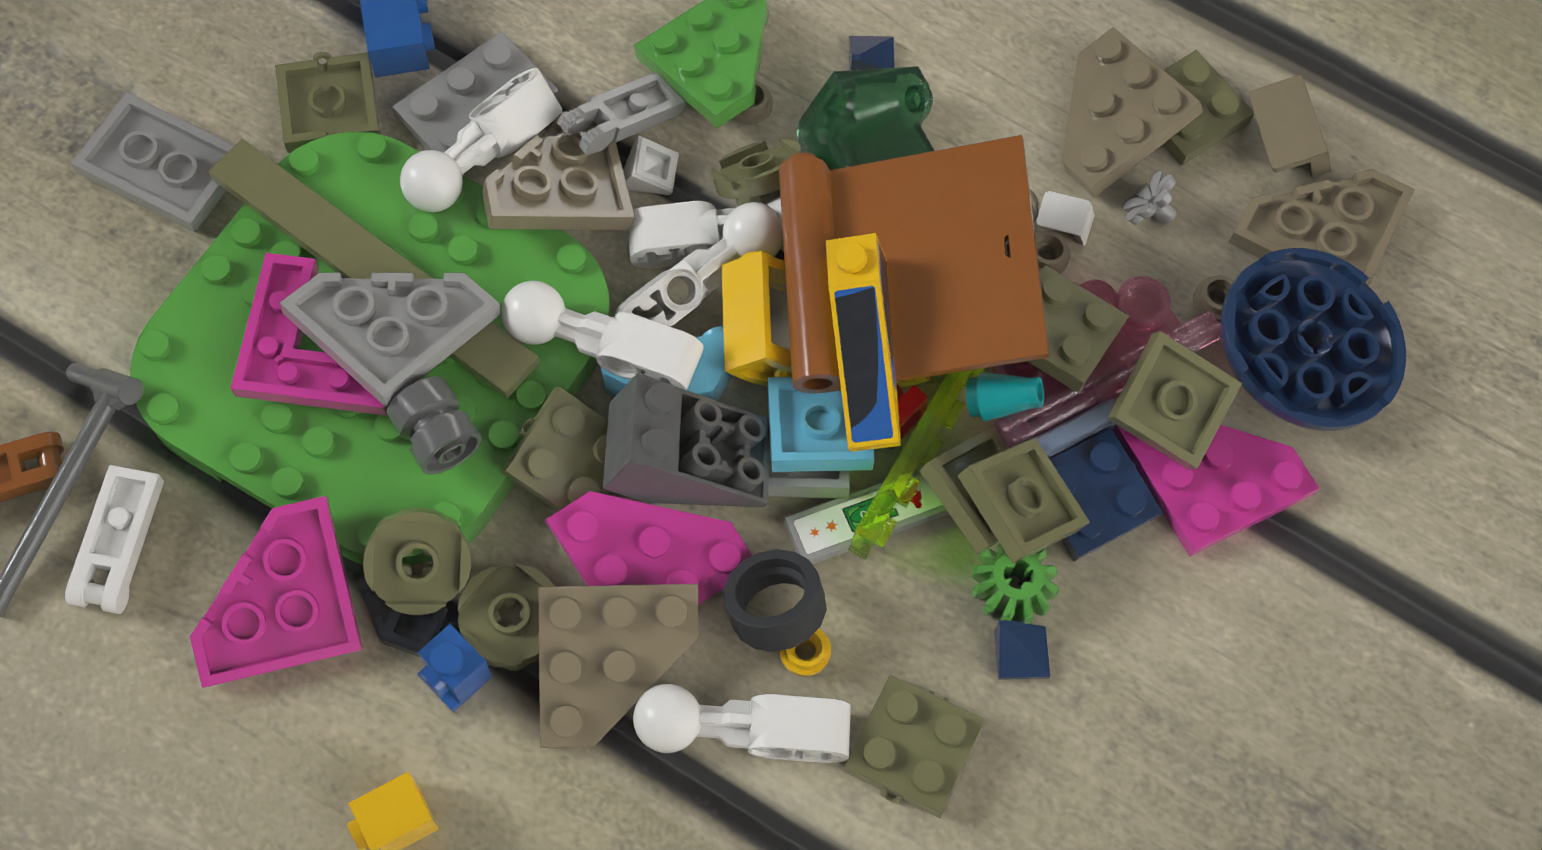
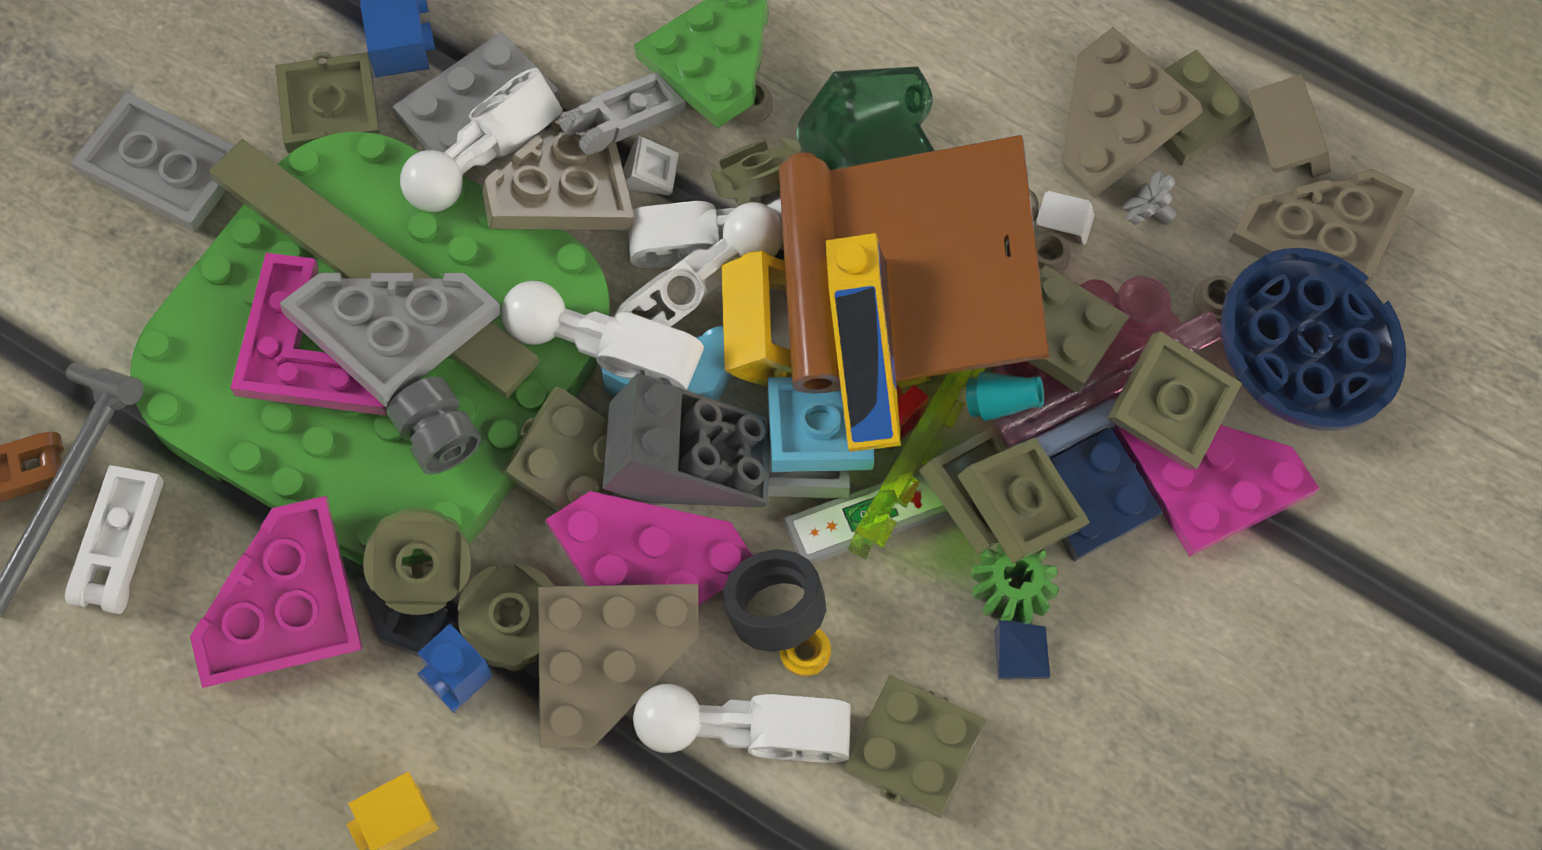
(871, 52): dark blue slope -> none

